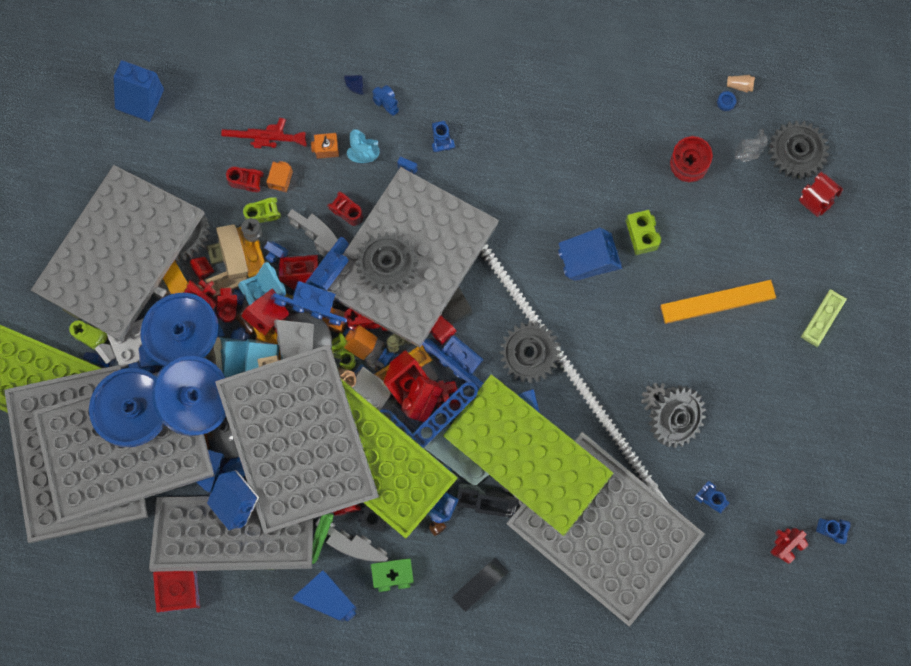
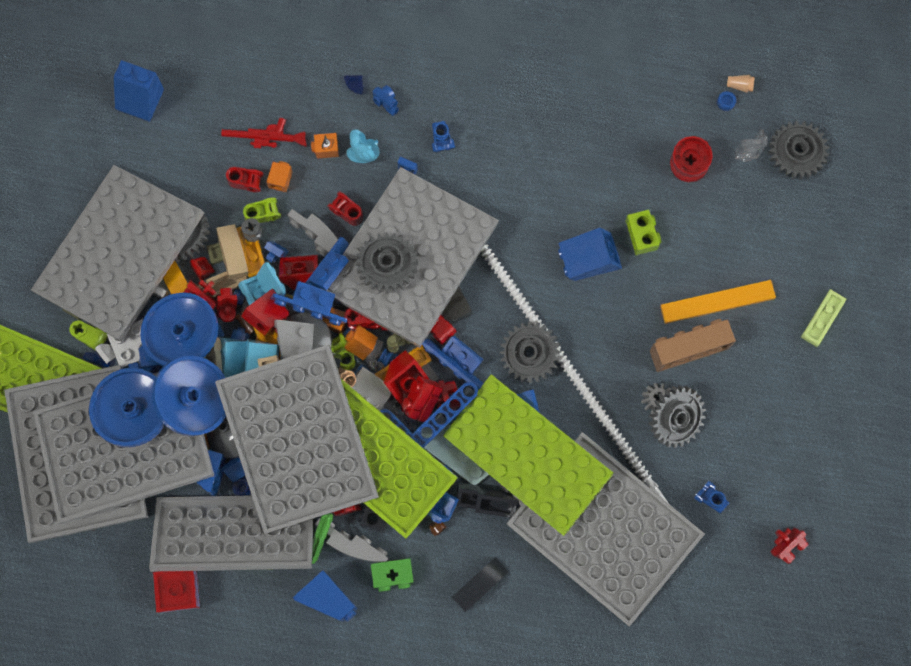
(232, 500): blue piece -> none
(692, 345): none -> medium nougat brick
(820, 195): red brick -> none
(837, 529): blue plate -> none

